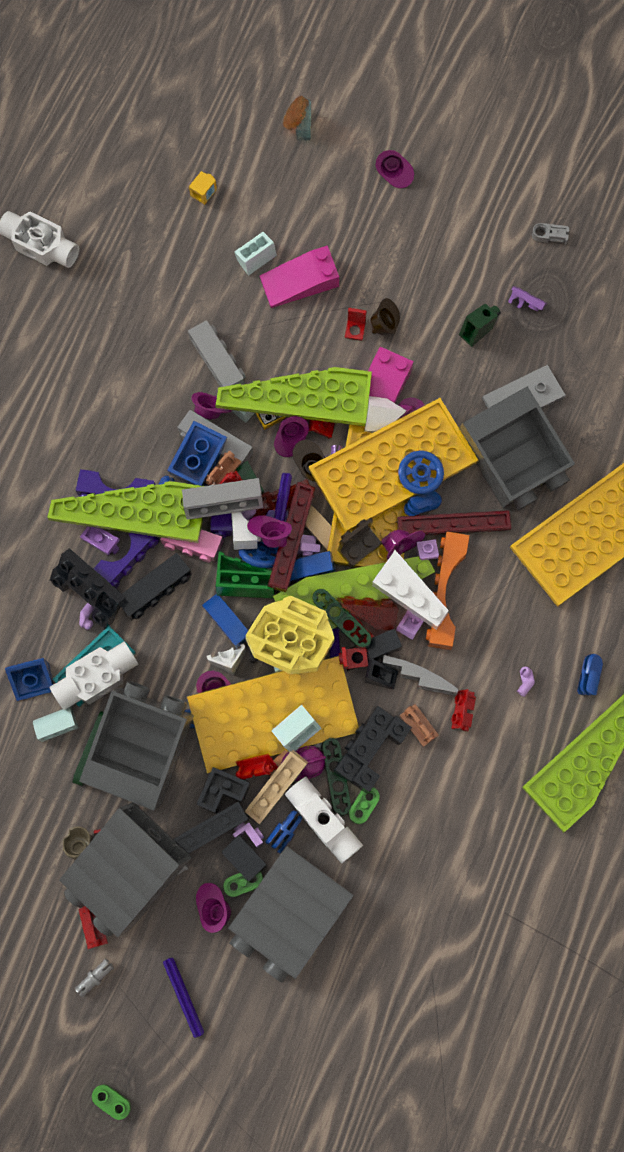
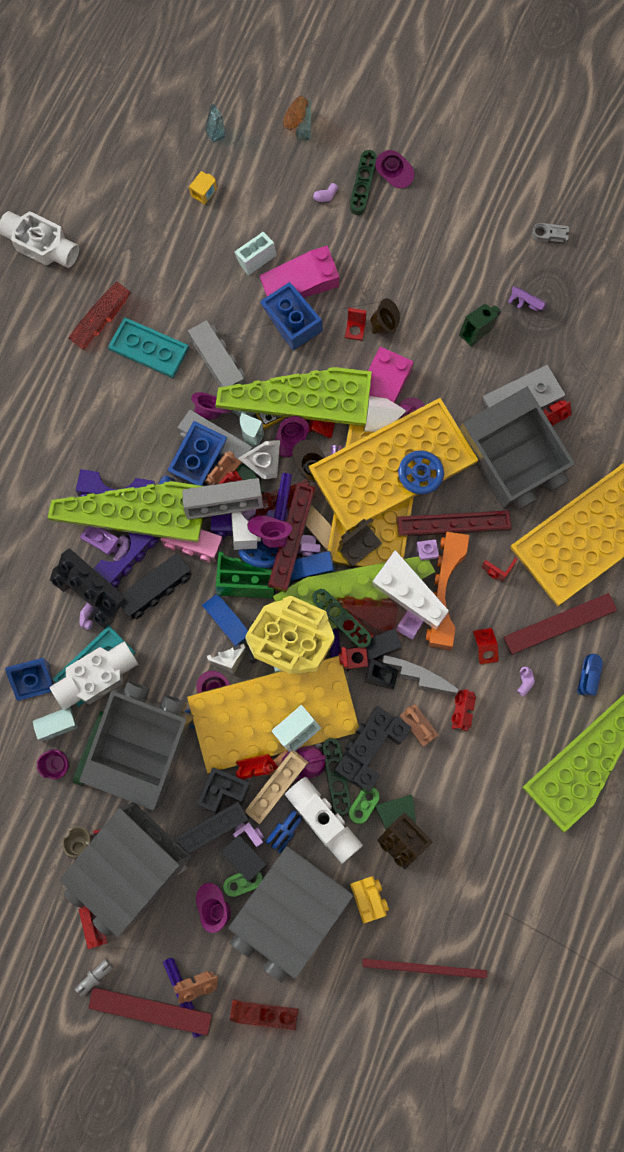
(53, 764): none -> magenta hair
(97, 317): none -> clear red slope
(112, 1099): bright green plate -> none
(125, 543): none -> lavender arm
(148, 347): none -> teal tile
(150, 1011): none -> dark red tile
(205, 984): none -> nougat hinge
(215, 124): none -> clear light blue slope
(251, 430): none -> light aqua brick
(263, 459): none -> white slope
(263, 1014): none -> clear red slope
(292, 316): none -> blue slope
(326, 195): none -> lavender arm
(363, 182): none -> dark green beam
(368, 899): none -> yellow brick
(392, 810): none -> dark green torso
(401, 541): magenta piece -> none
(404, 841): none -> dark brown bracket
(422, 503): blue arm -> none
(424, 968): none -> dark red tile
(486, 642): none -> red bracket
(495, 572): none -> red bracket
(559, 412): none -> red hinge
(560, 624): none -> dark red tile

